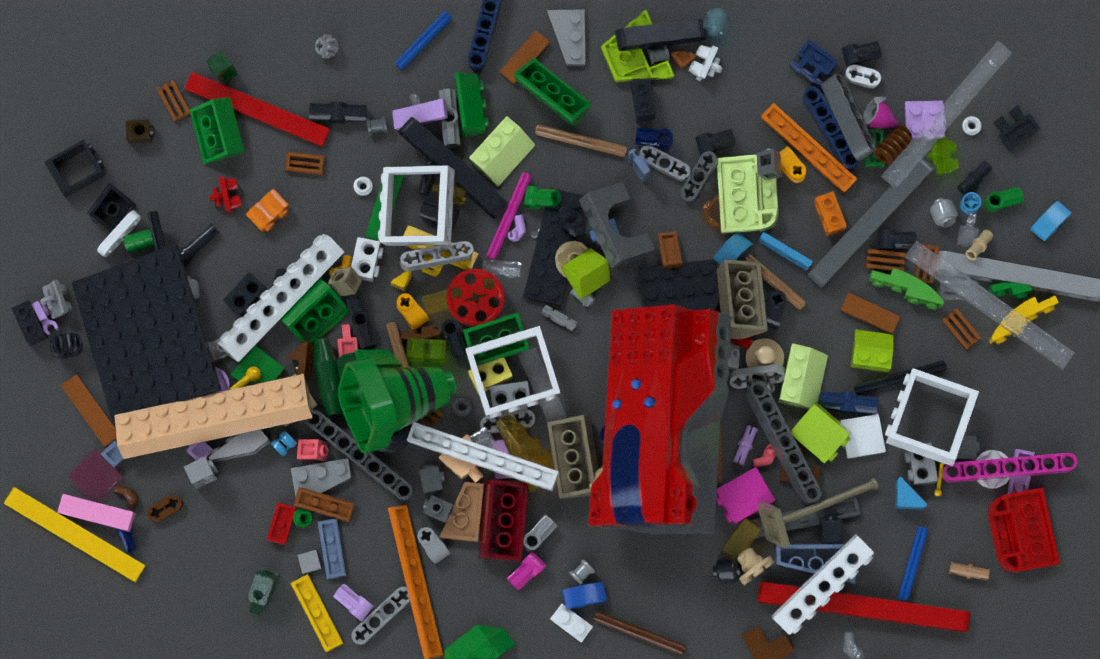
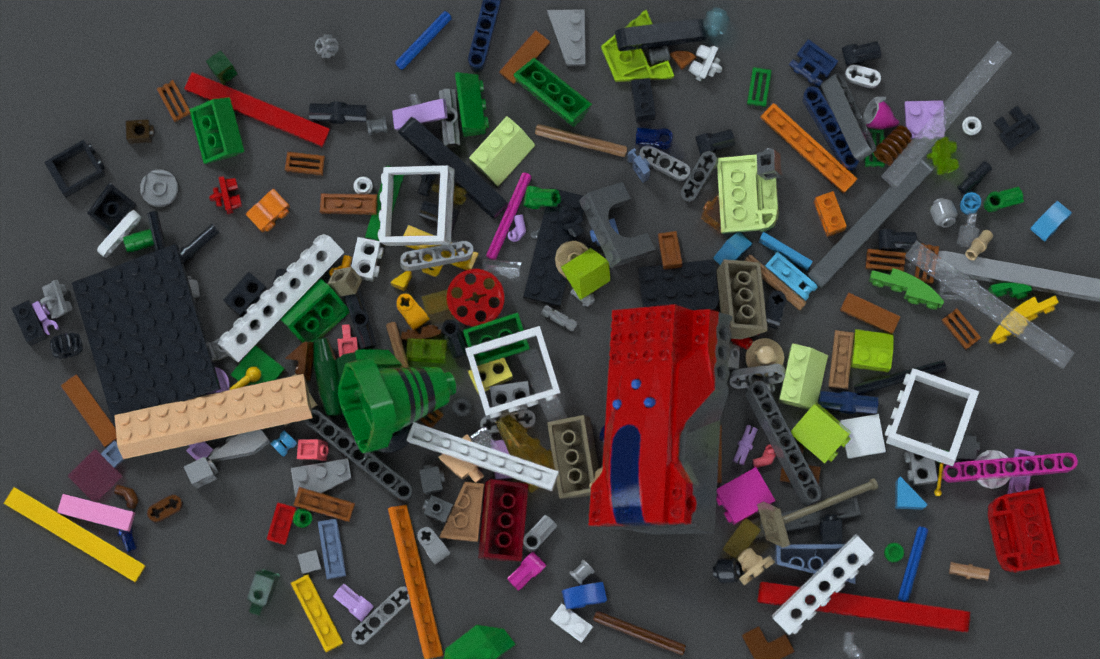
(159, 188): none -> light grey tile
(349, 204): none -> dark orange tile
(756, 102): none -> green tile
(789, 163): light orange piece -> none
(791, 275): none -> medium azure plate
(841, 360): none -> medium nougat tile
(894, 552): none -> green tile

